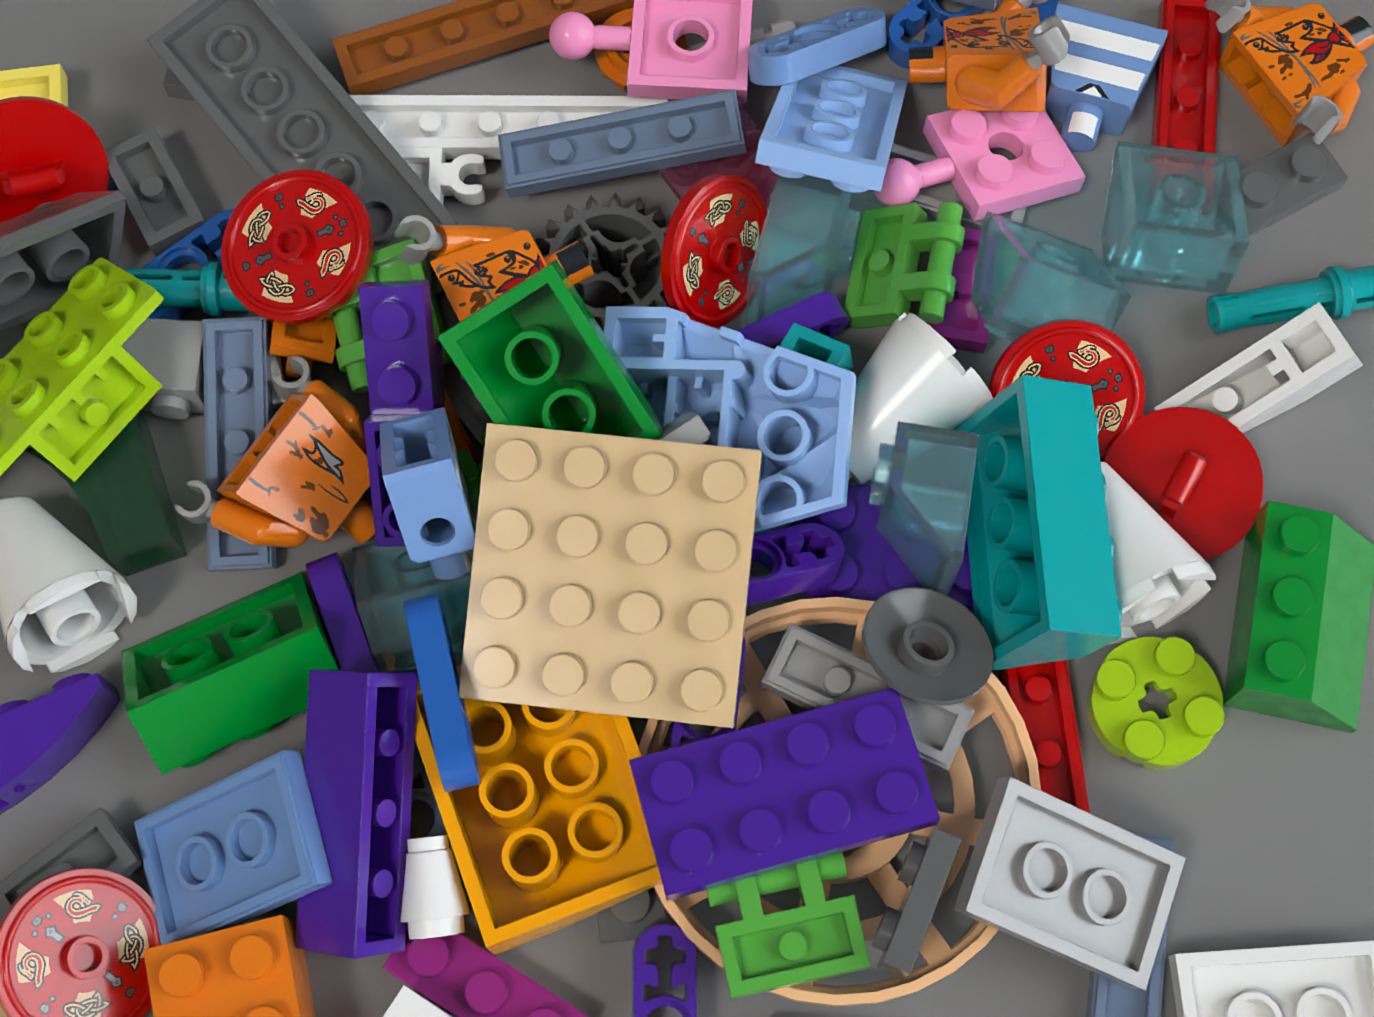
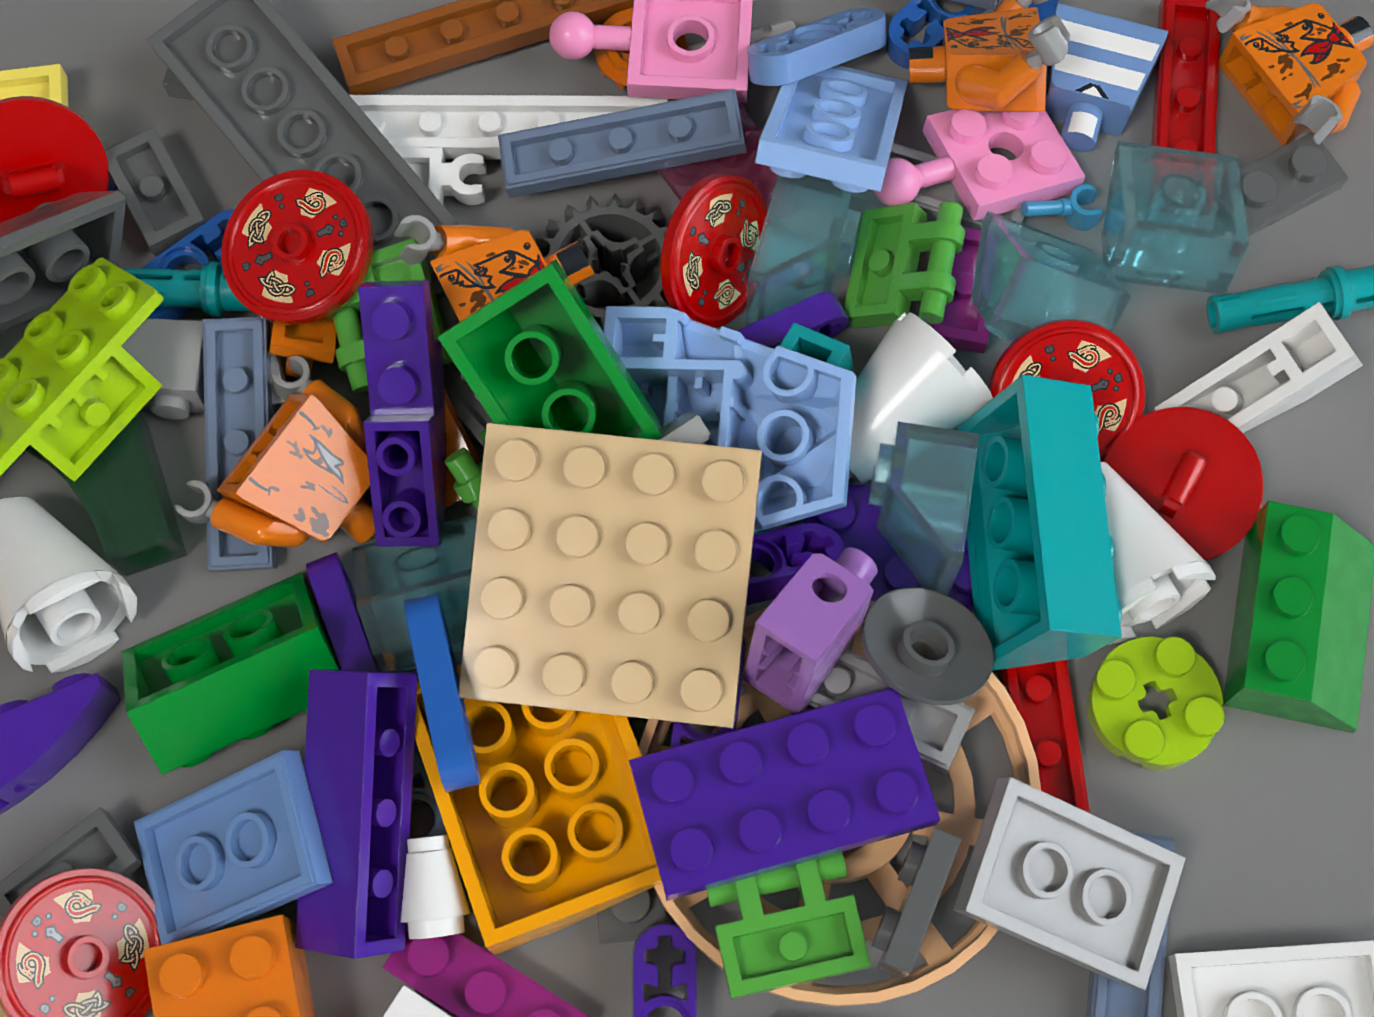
(429, 492): medium blue torso -> none
(809, 627): none -> medium lavender torso
(1069, 207): none -> dark azure hand

